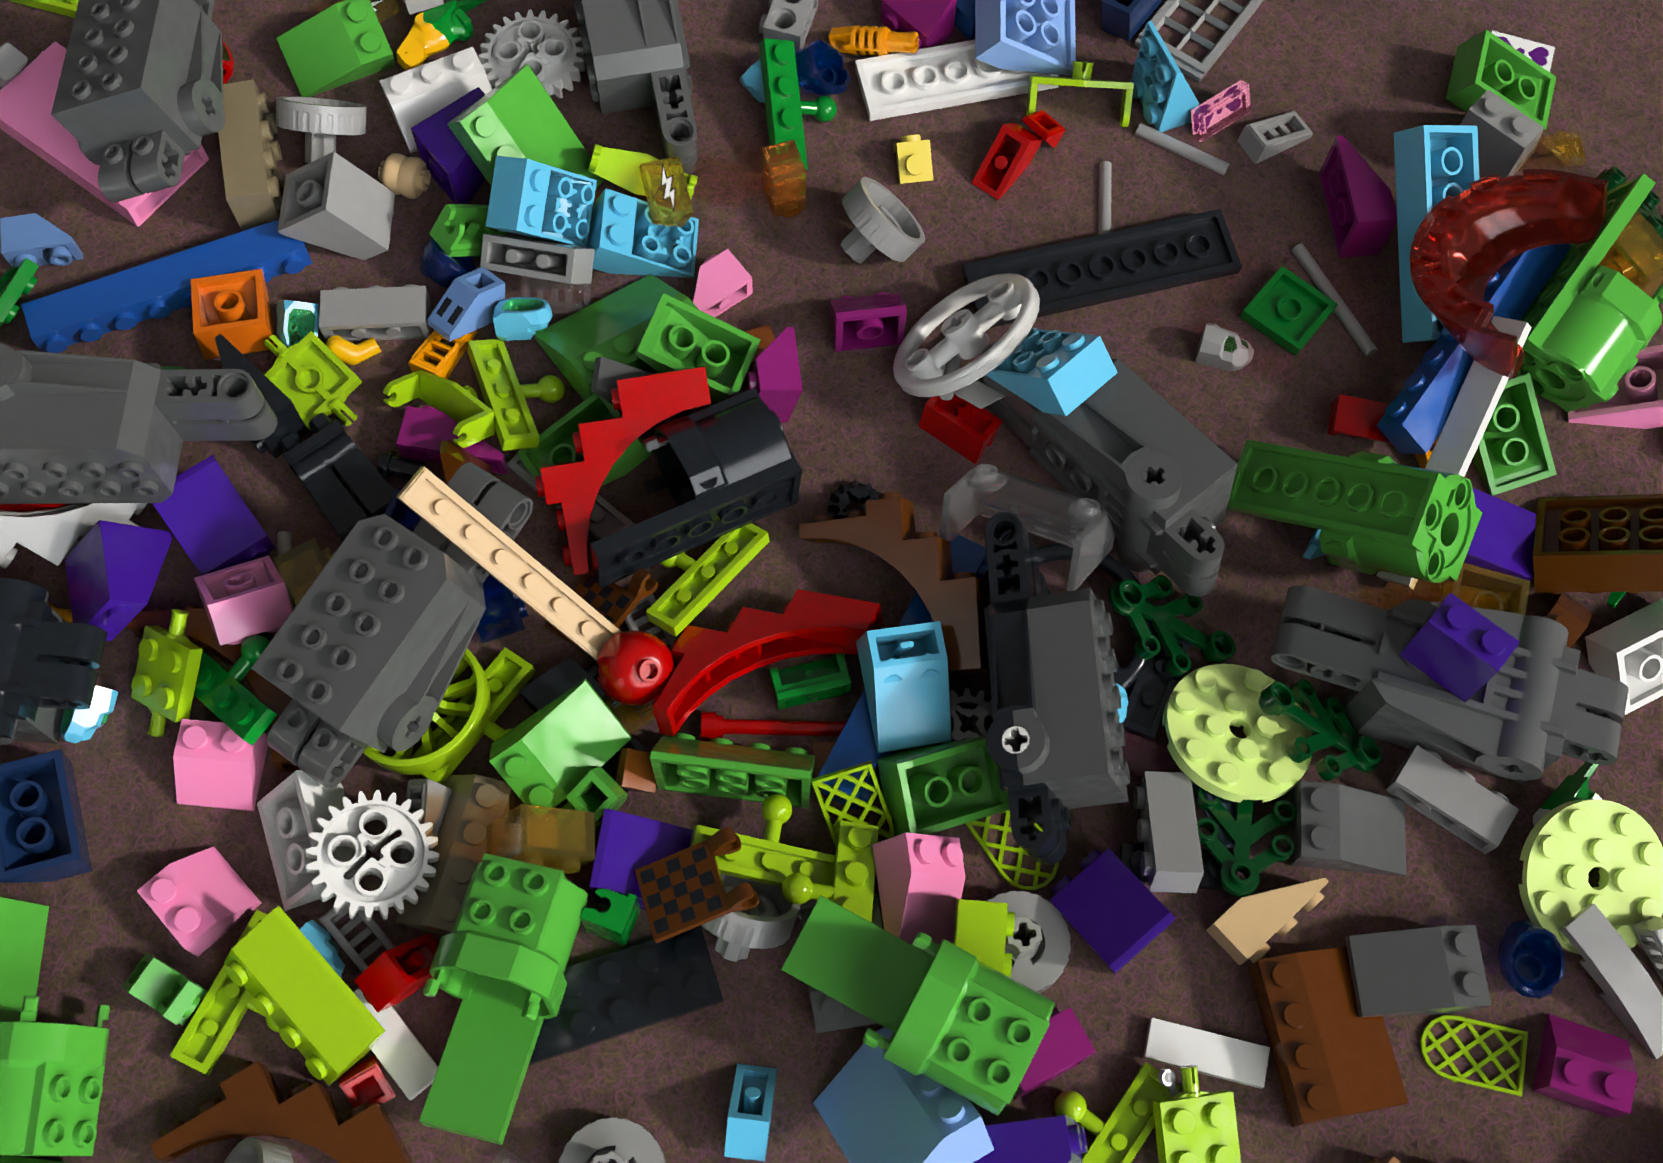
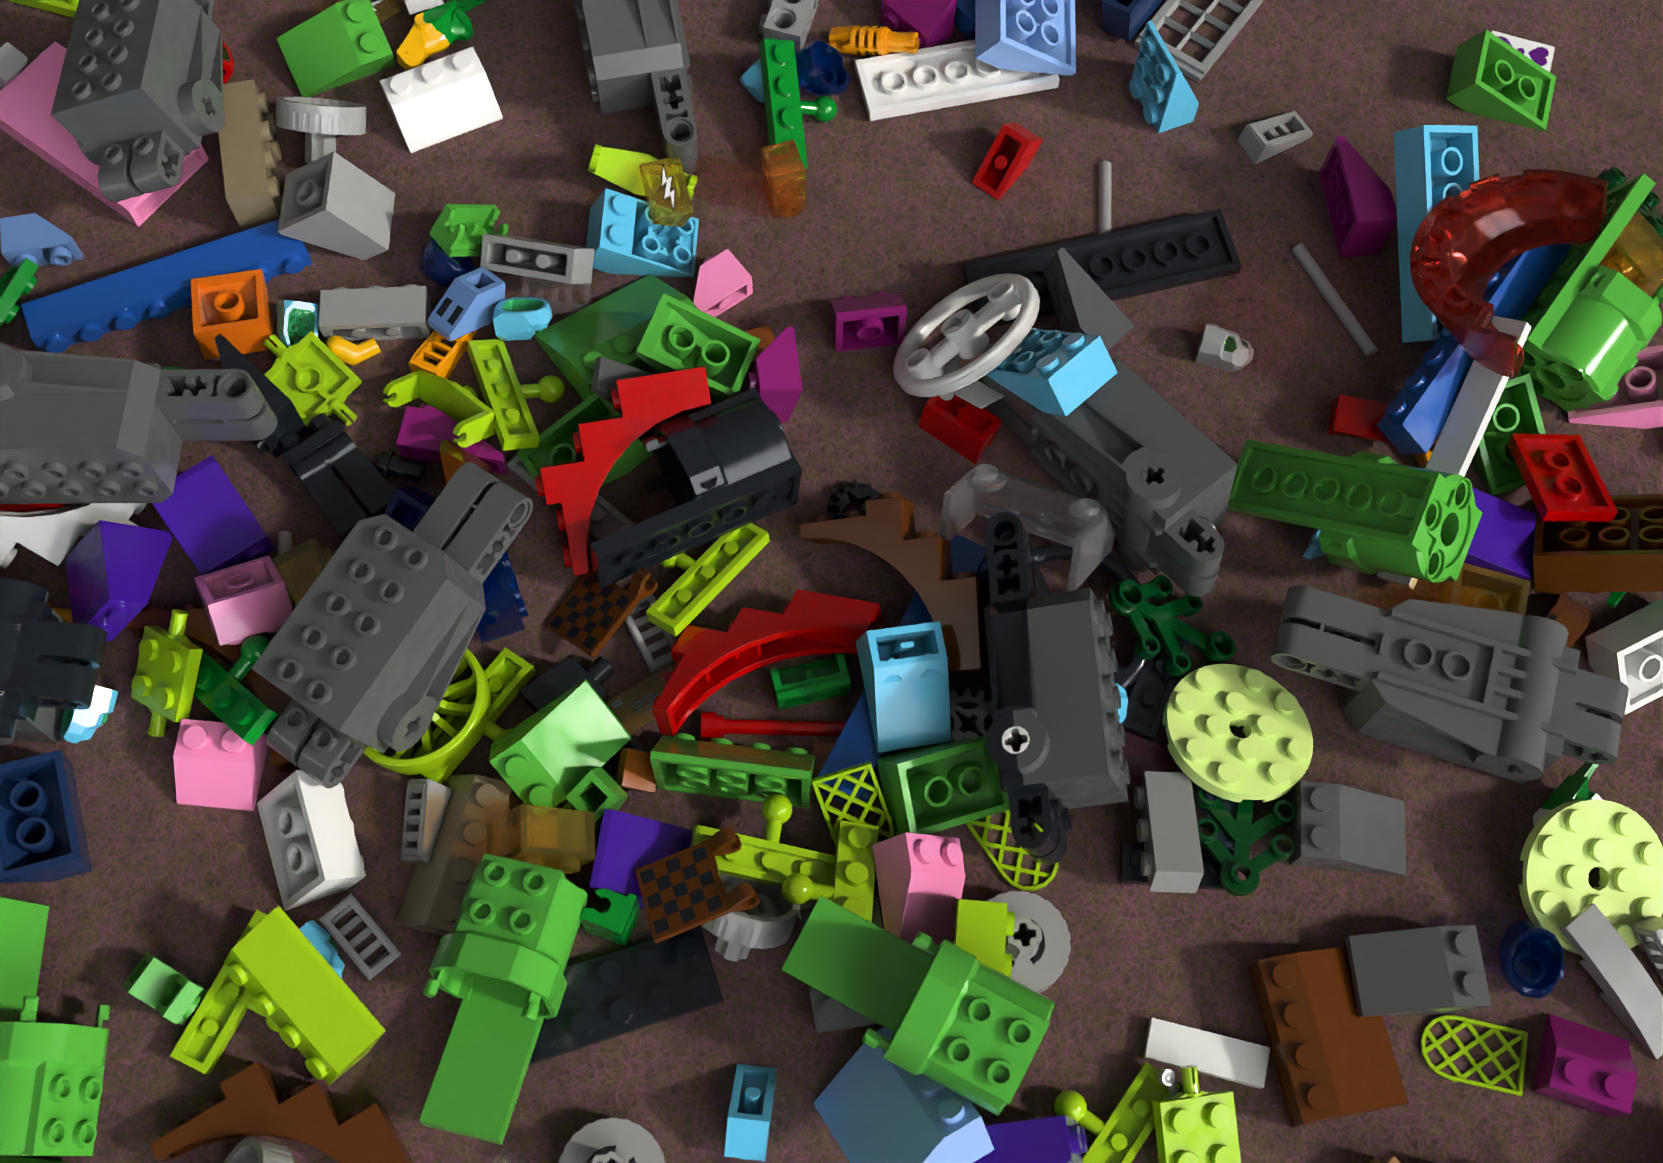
(199, 899): bright pink slope -> none
(348, 830): white gear -> none
(366, 1084): red slope -> none
(398, 972): red slope -> none
(401, 1052): white tile -> none
(404, 175): tan piece -> none
(445, 155): dark purple slope -> none
(506, 561): tan tile -> none
(520, 123): bright green slope -> none
(540, 201): medium azure slope -> none
(543, 43): white gear -> none
(634, 667): red cylinder -> none
(879, 223): light grey piece -> none
(913, 159): light yellow bracket -> none
(1045, 127): red slope -> none
(1059, 1051): magenta slope -> none
(1081, 302): none -> dark grey slope
(1082, 78): lime piece -> none
(1110, 909): dark purple slope -> none
(1182, 149): light grey bar -> none
(1221, 110): clear pink tile -> none
(1257, 917): tan slope -> none
(1288, 310): green plate -> none
(1359, 753): dark green plant -> none
(1452, 799): light grey brick -> none
(1459, 647): dark purple slope -> none
(1504, 135): light grey slope -> none
(1562, 477): none -> red plate
(1567, 147): clear yellow slope -> none

